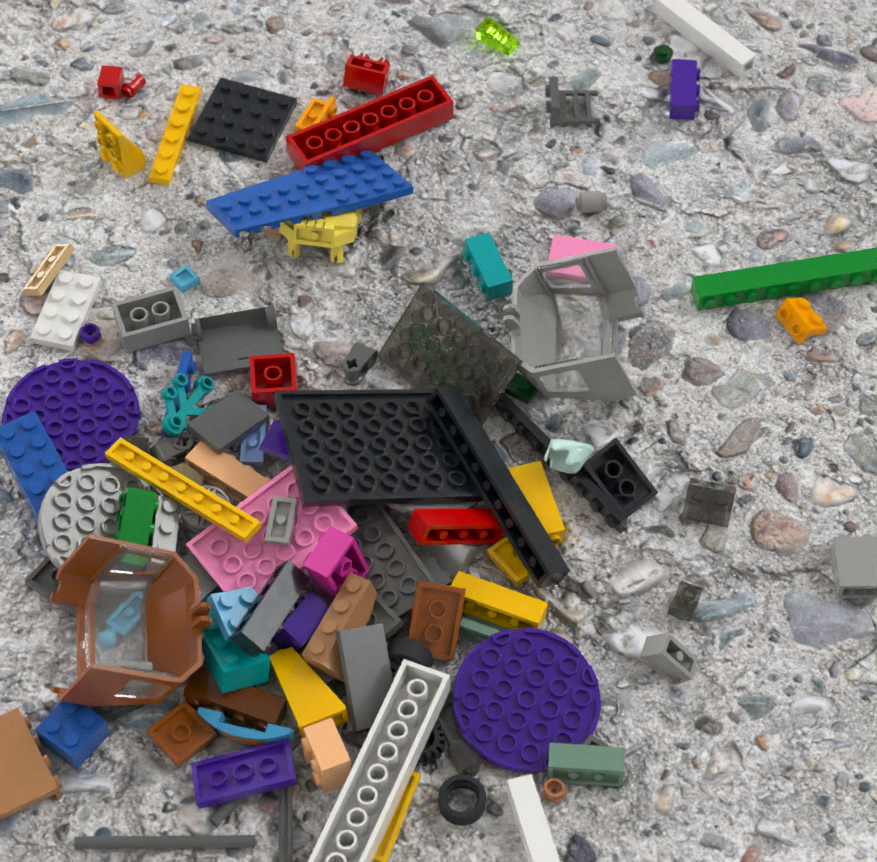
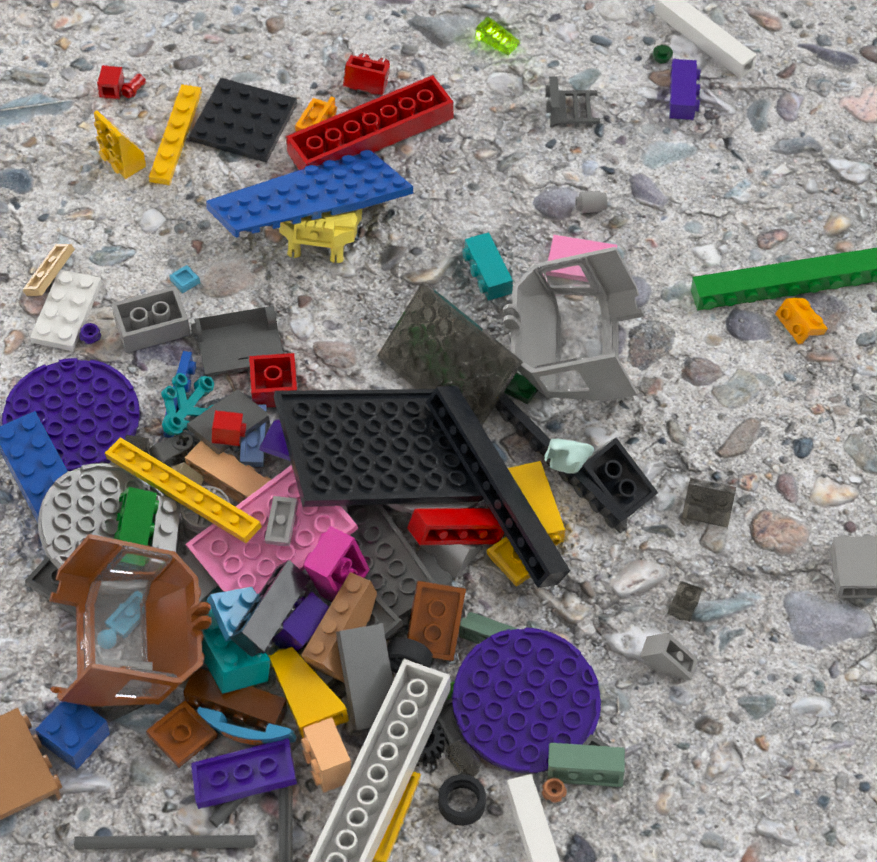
(228, 428): none -> red brick
(358, 363): dark grey piece -> none
(500, 604): yellow brick -> none

